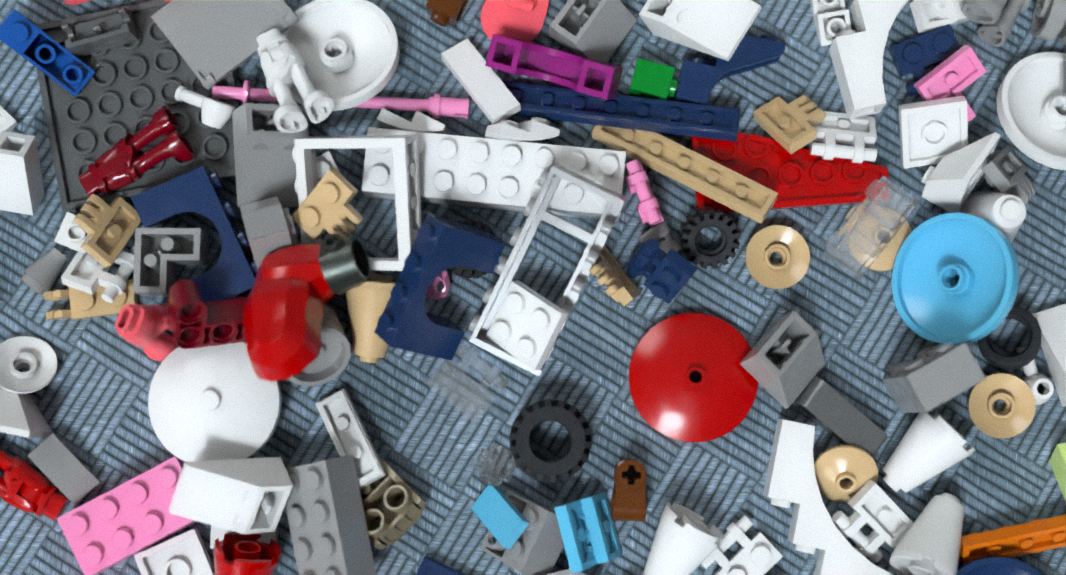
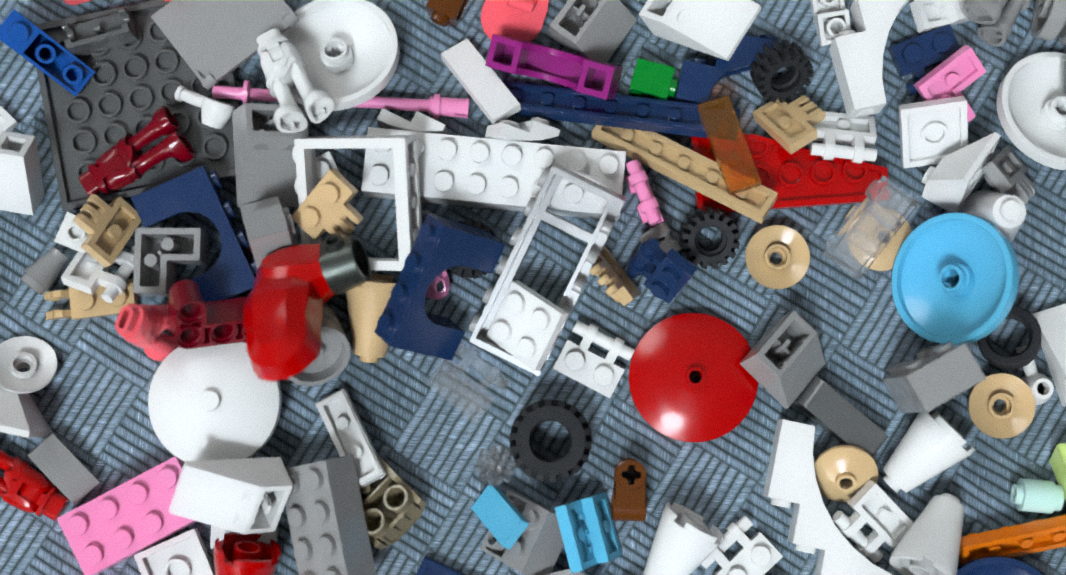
(589, 368): none -> white plate
(729, 145): none -> clear orange tile
(774, 60): none -> black tyre
(1037, 496): none -> light aqua brick

